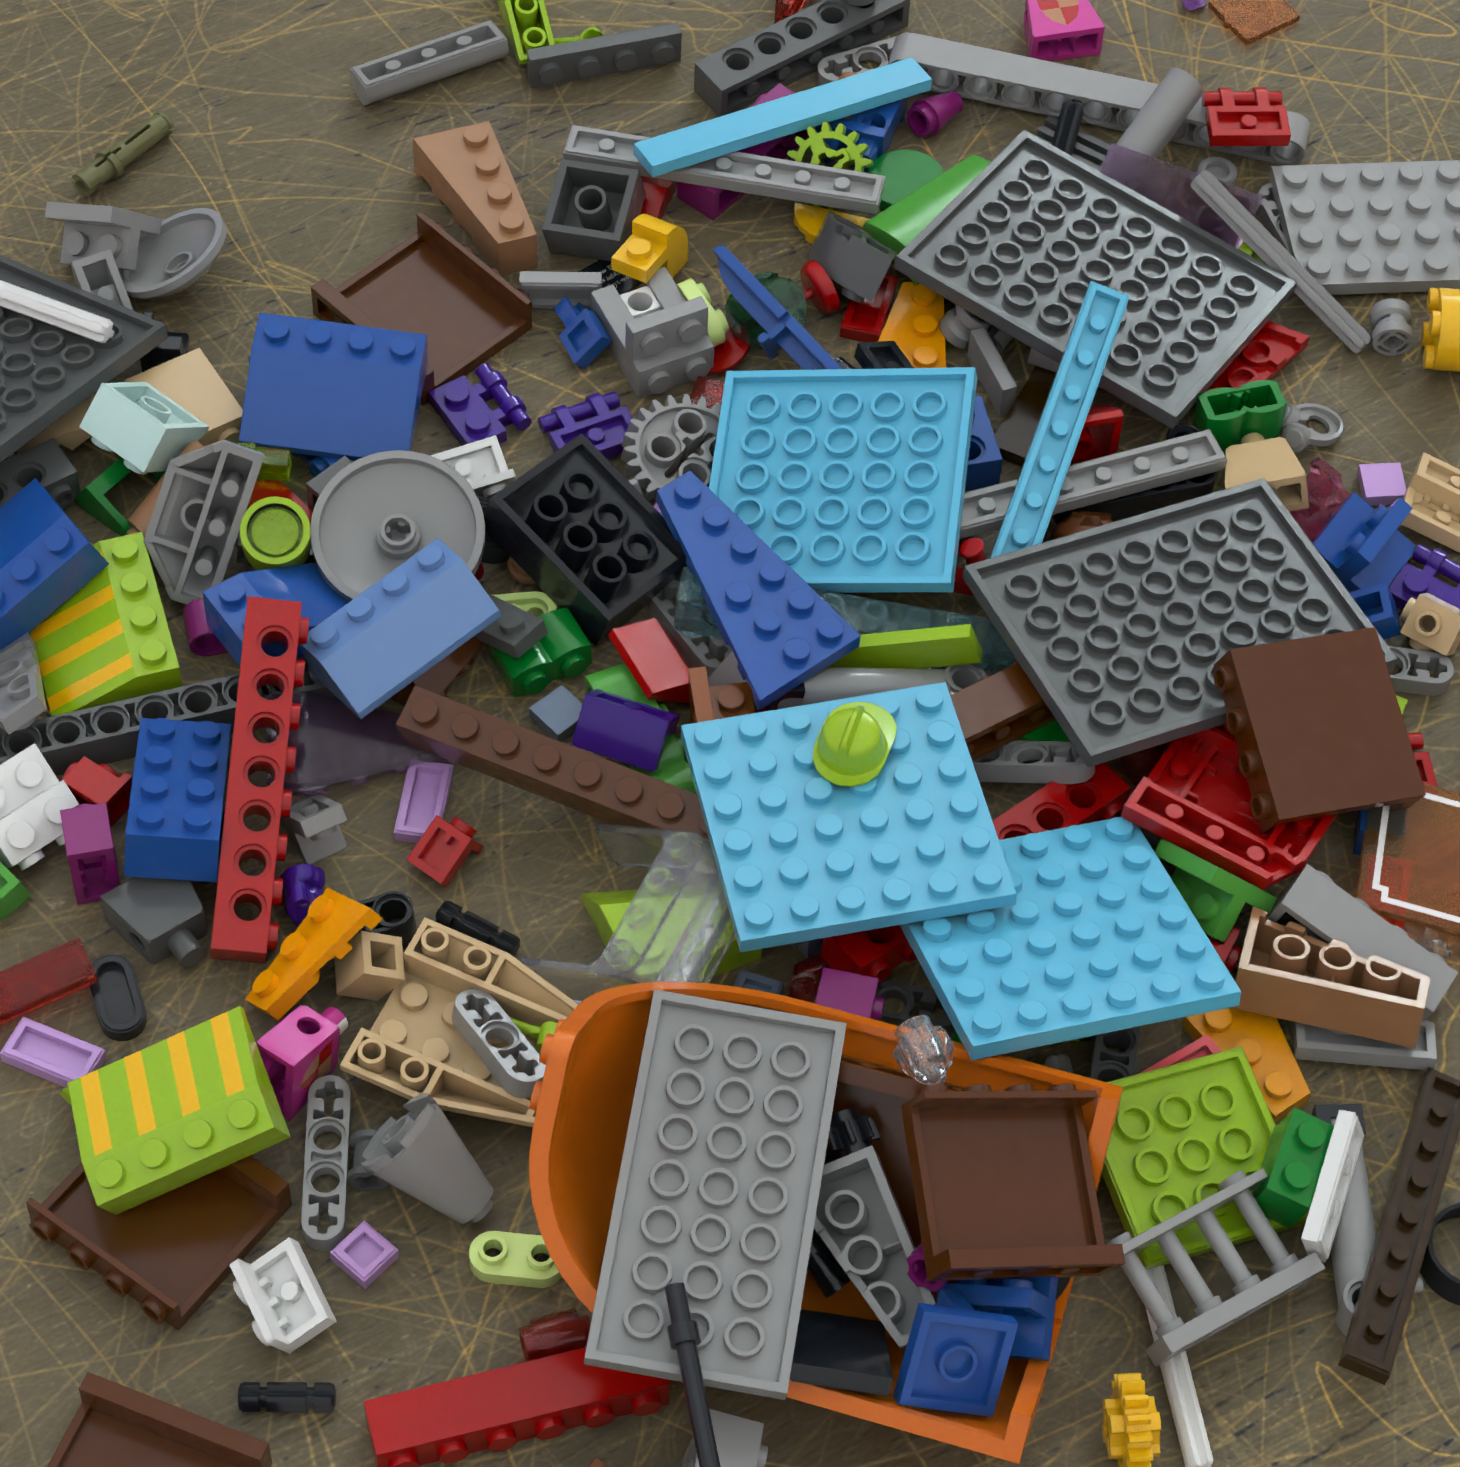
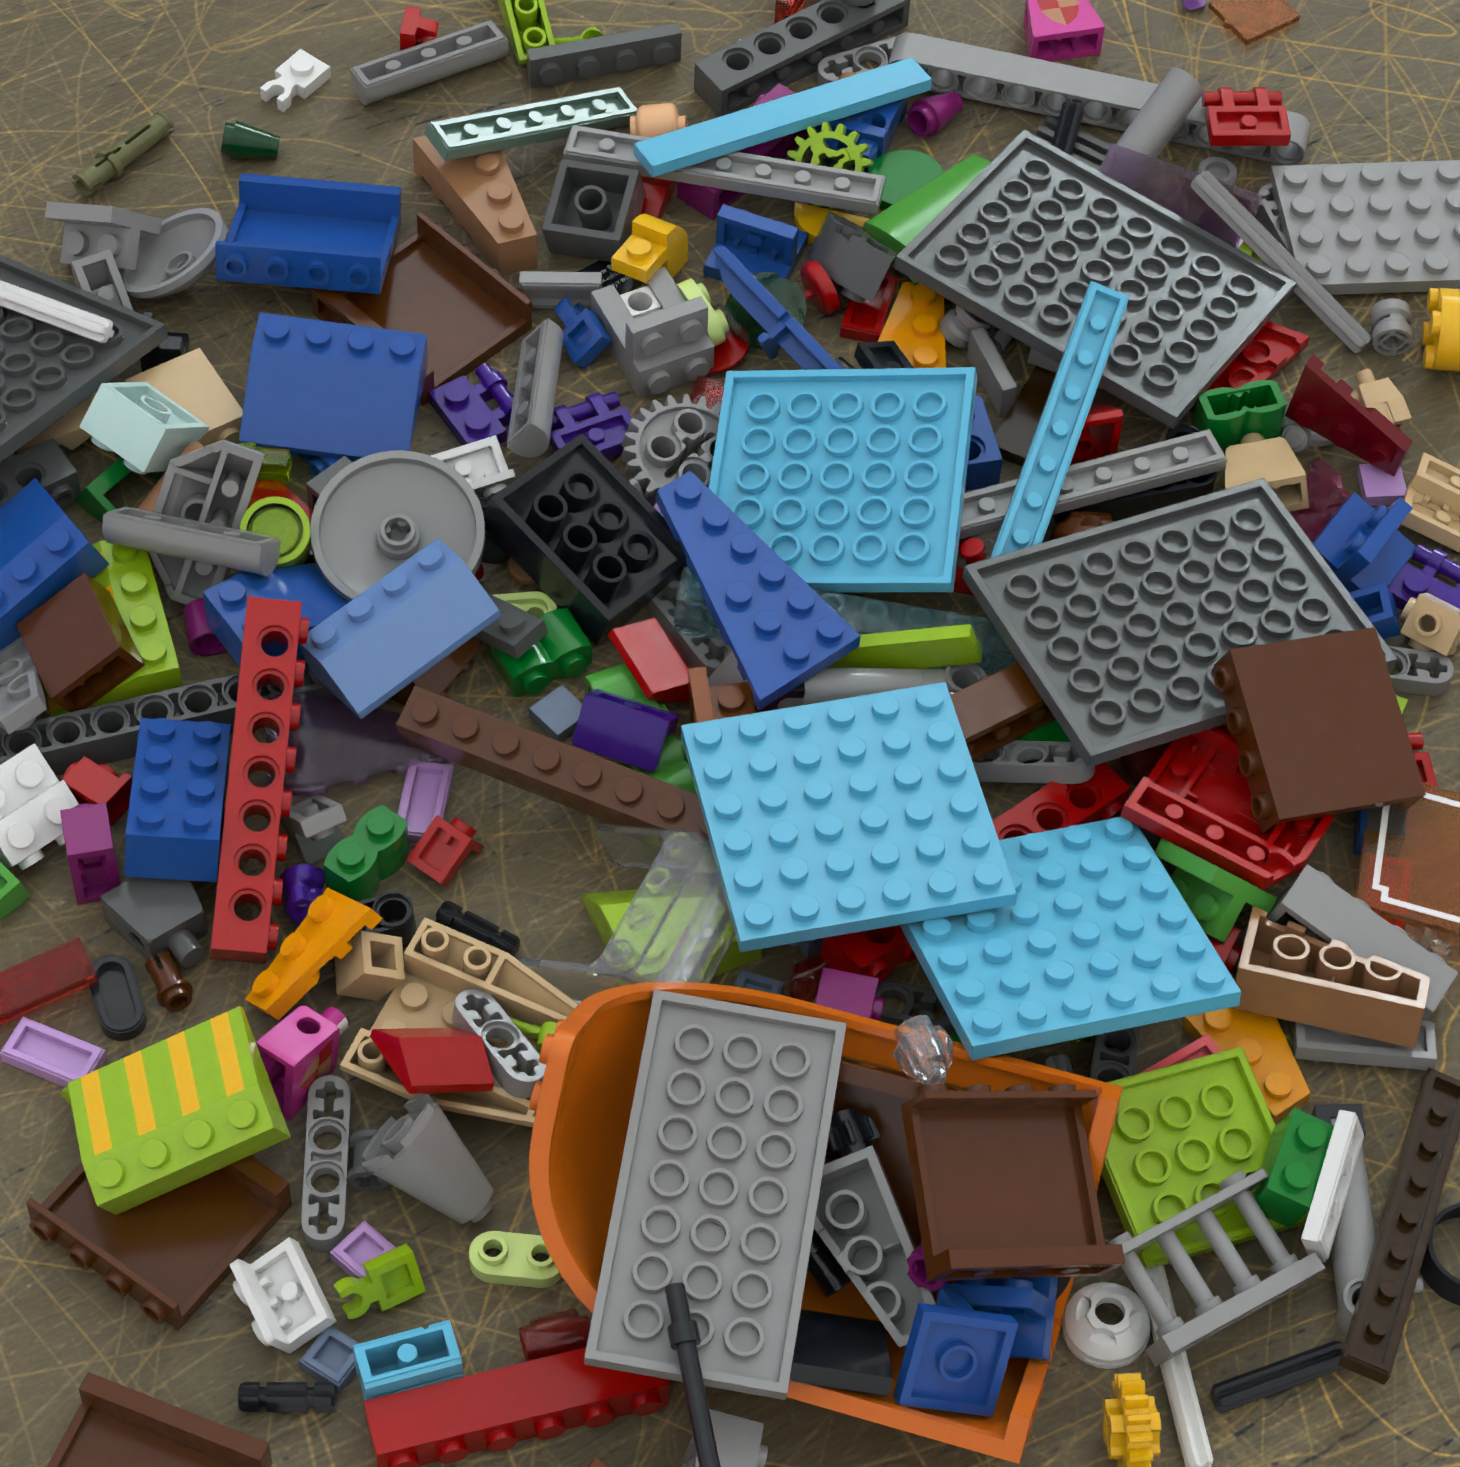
(80, 644): none -> reddish brown brick
(172, 989): none -> reddish brown pin
(191, 540): none -> light grey brick
(248, 142): none -> dark green cone
(296, 76): none -> white plate
(311, 234): none -> blue panel
(331, 1358): none -> sand blue tile
(368, 855): none -> green brick
(387, 1282): none -> lime plate
(407, 1360): none -> medium azure brick
(416, 28): none -> red tile
(436, 1059): none -> red slope
(529, 123): none -> sand green tile
(535, 390): none -> light grey brick
(656, 120): none -> light nougat head
(756, 243): none -> blue bracket
(854, 743): lime piece -> none
(1101, 1343): none -> white piece
(1277, 1376): none -> black axle
(1337, 416): none -> dark red wing
(1383, 396): none -> tan piece

